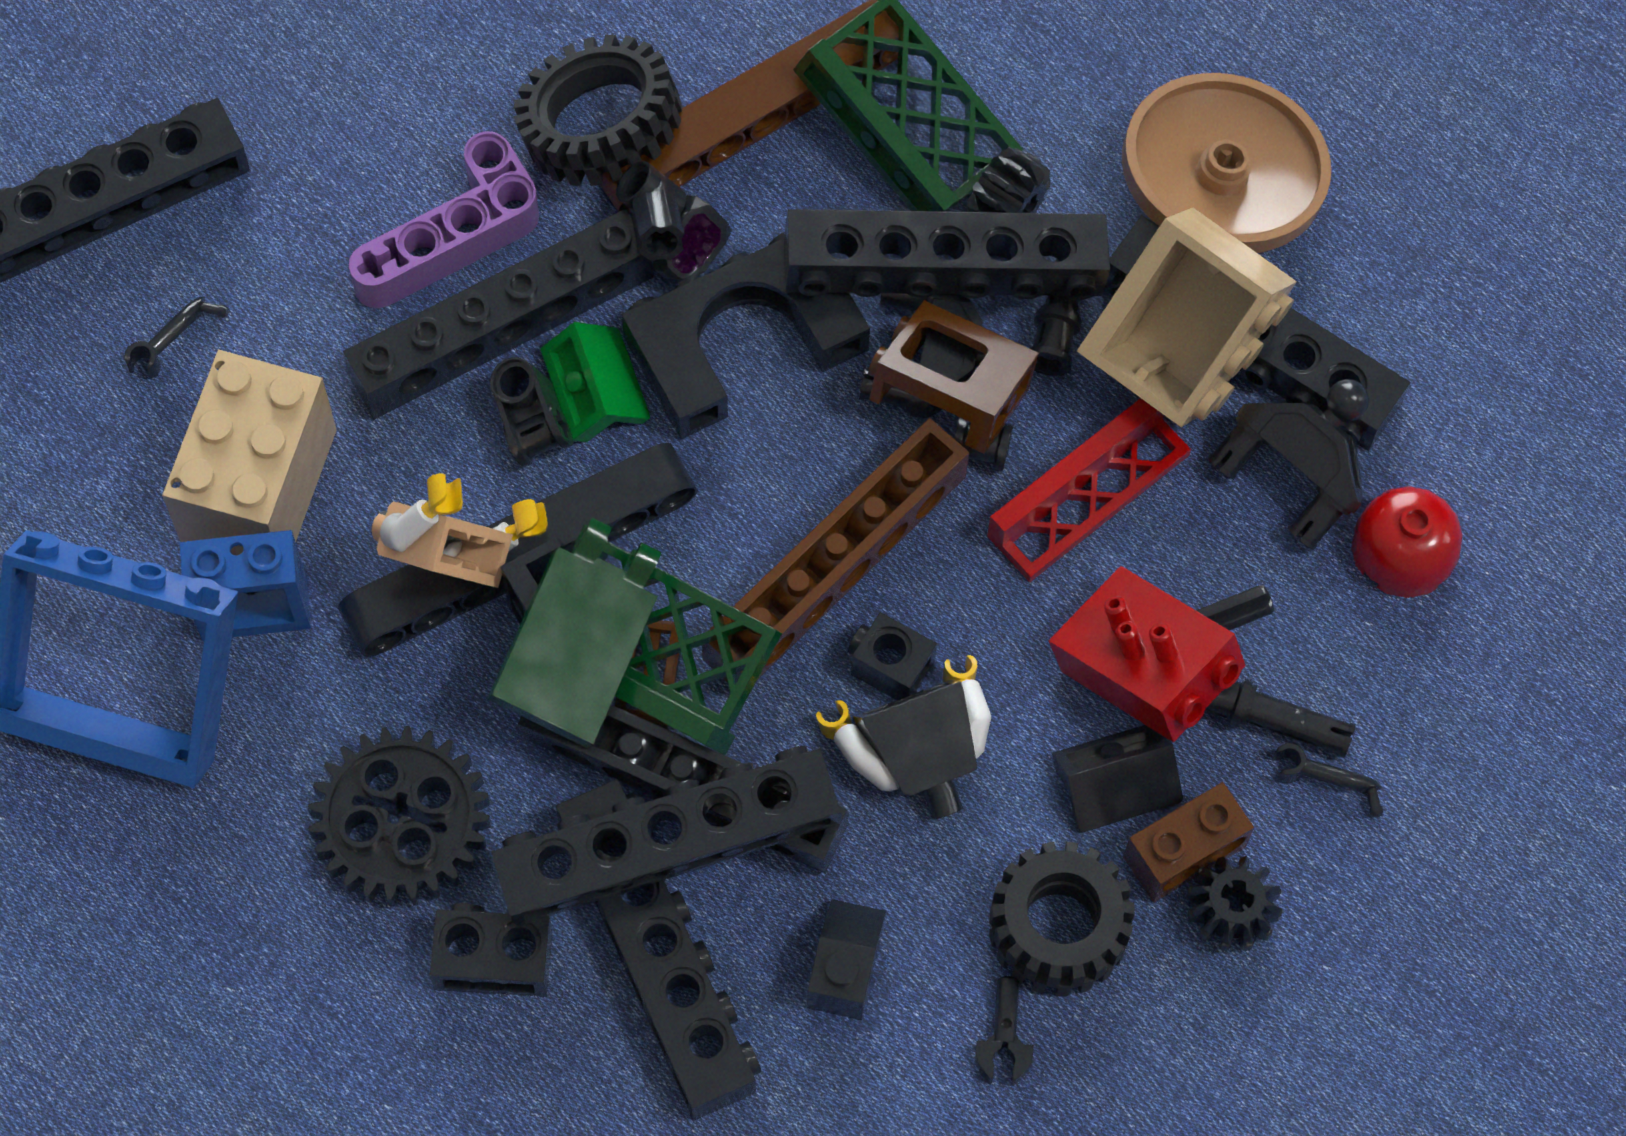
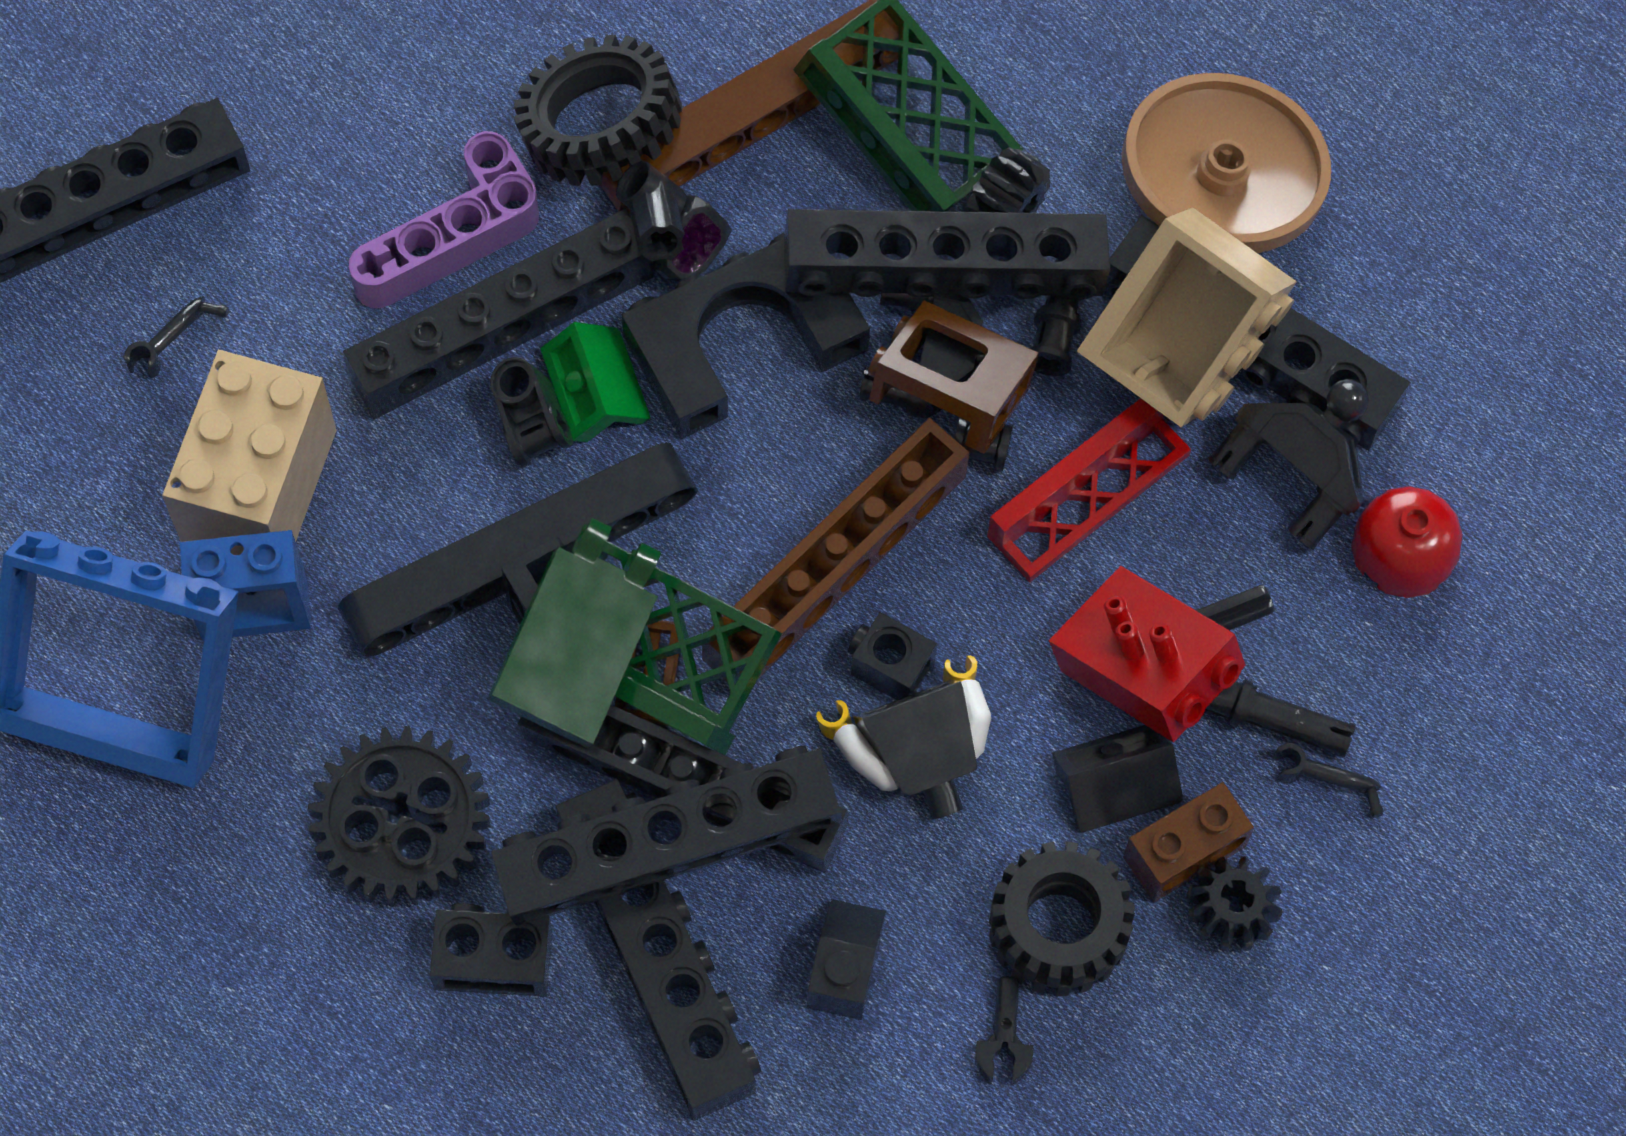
(448, 545): torso -> none

